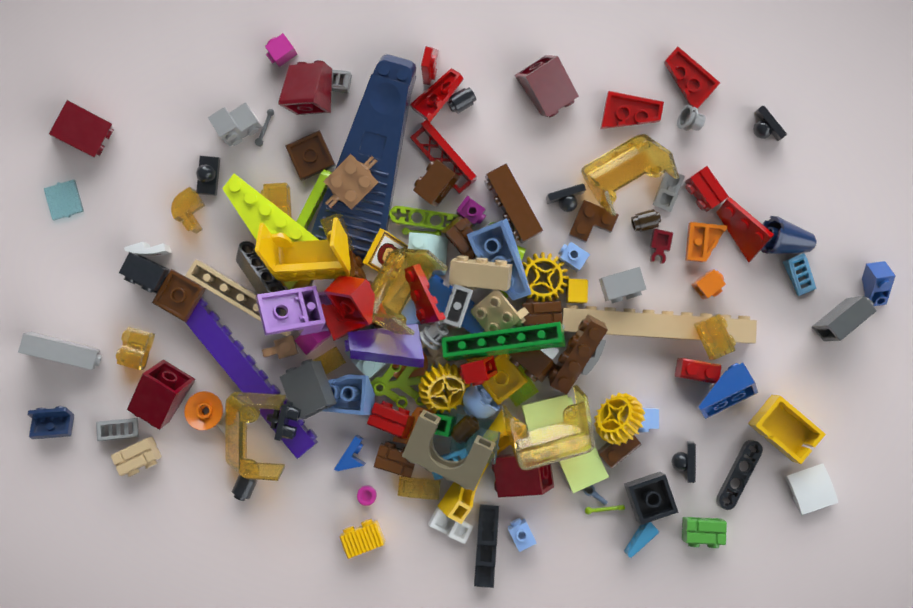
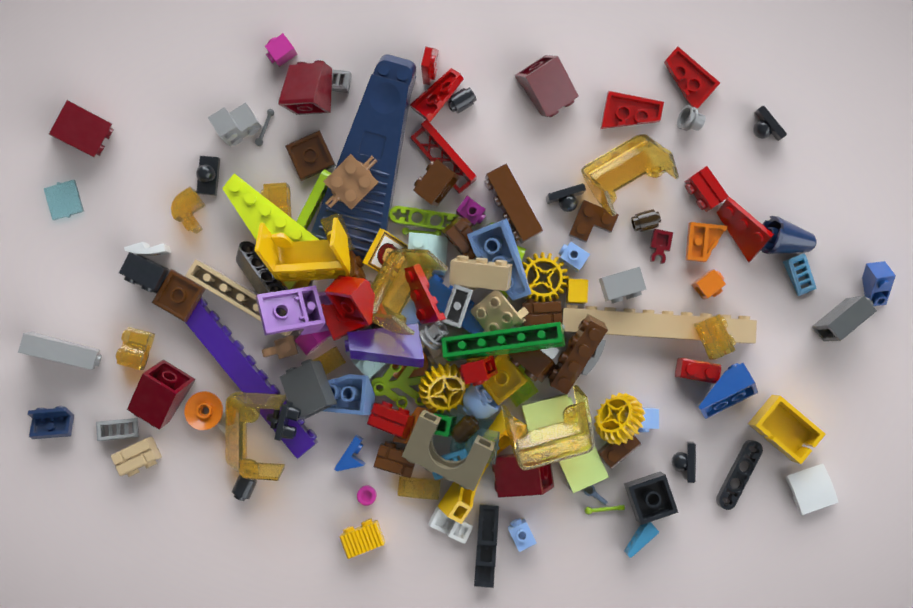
(668, 191): light grey slope -> none
(704, 531): bright green brick -> none

